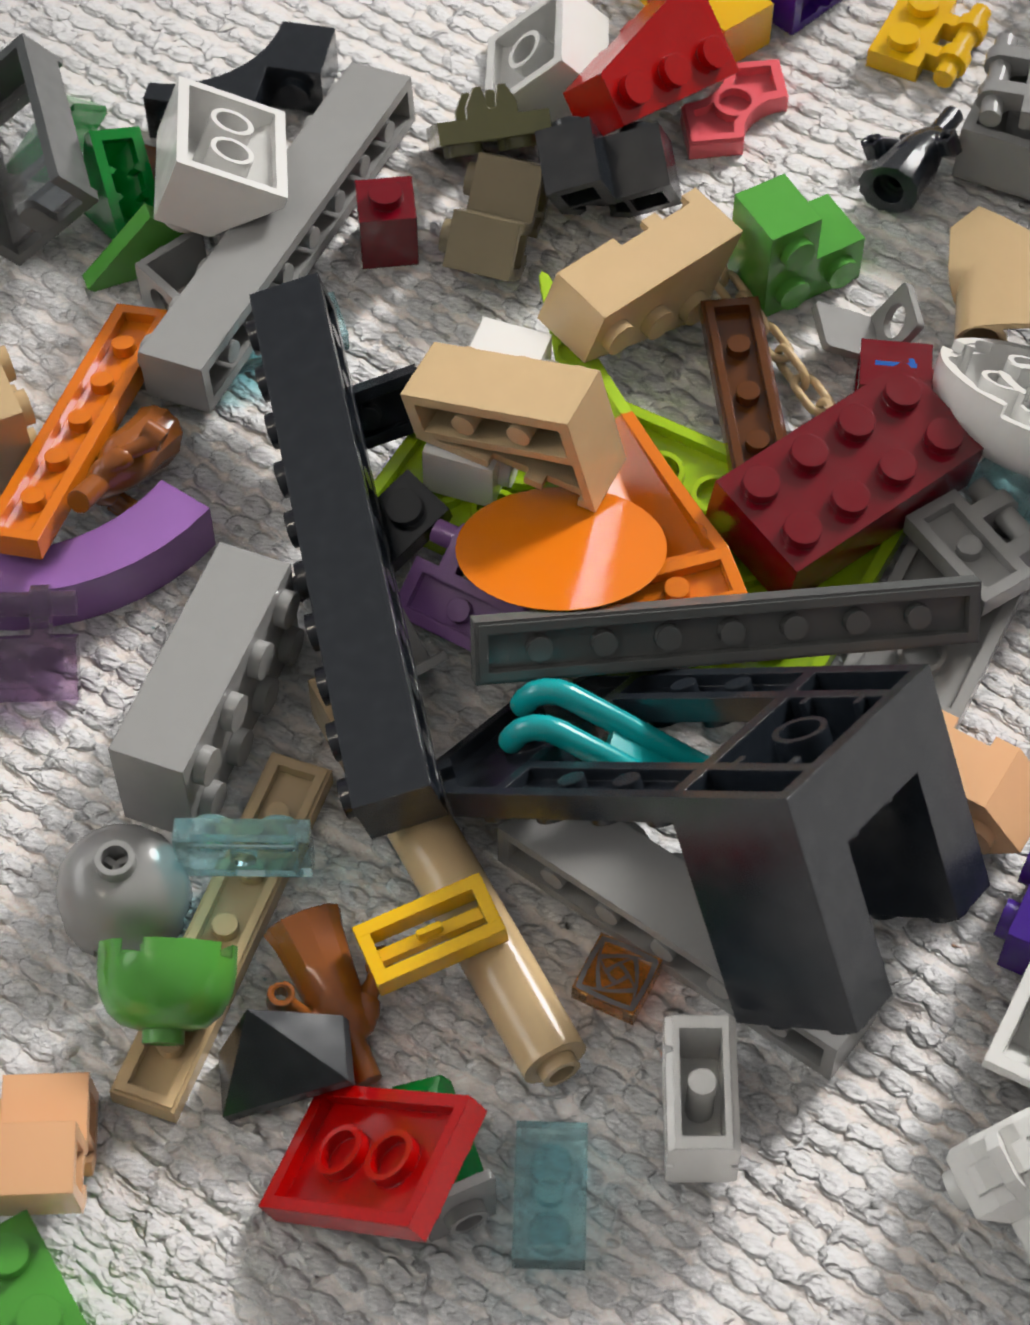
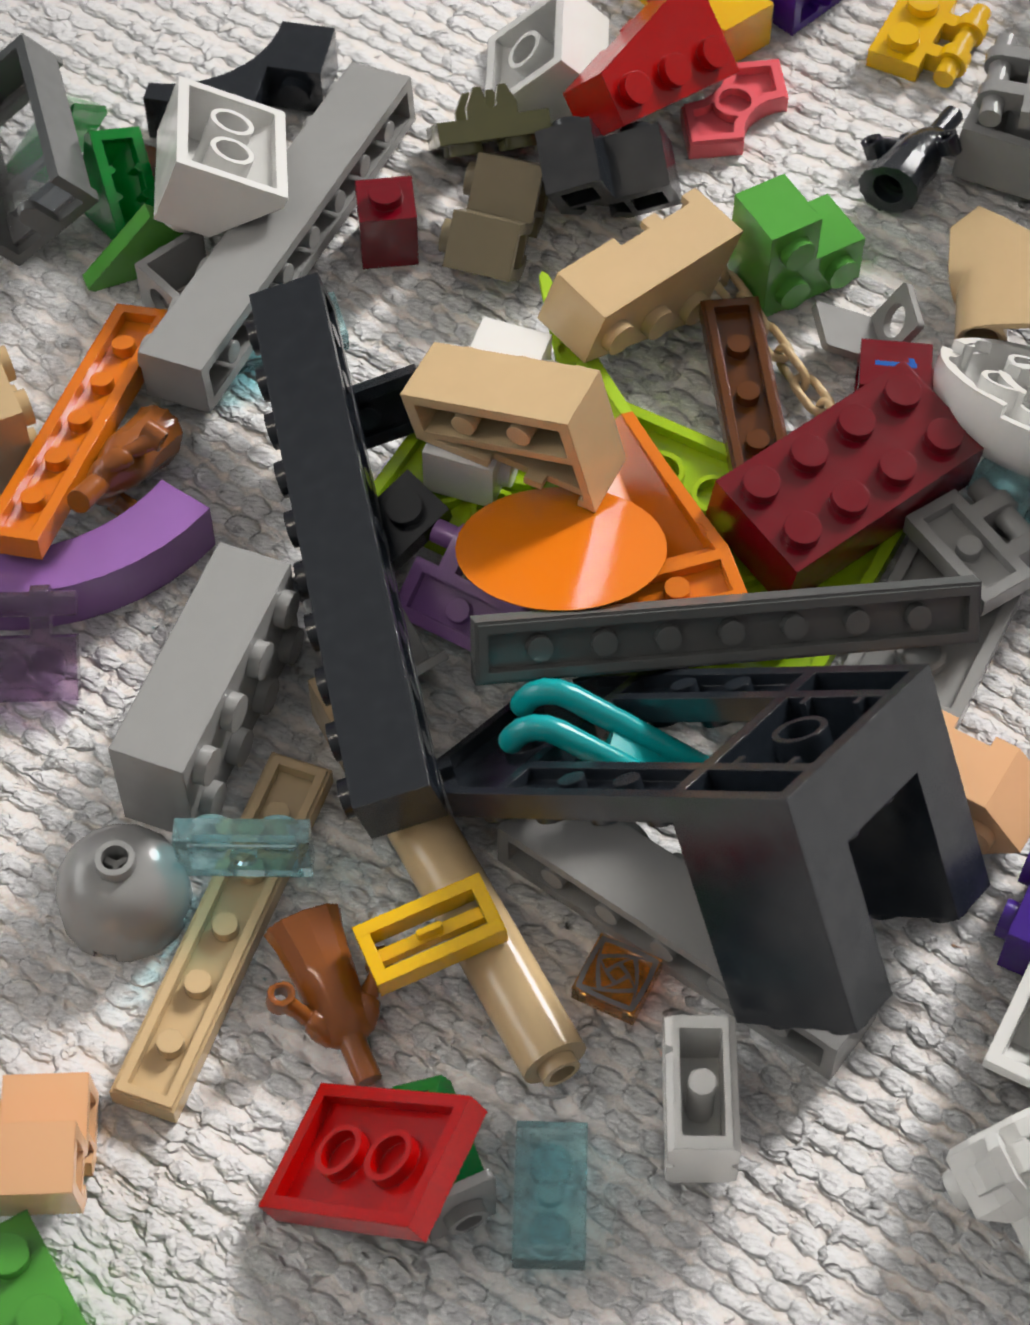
(166, 985): bright green cylinder -> none
(283, 1060): black slope -> none

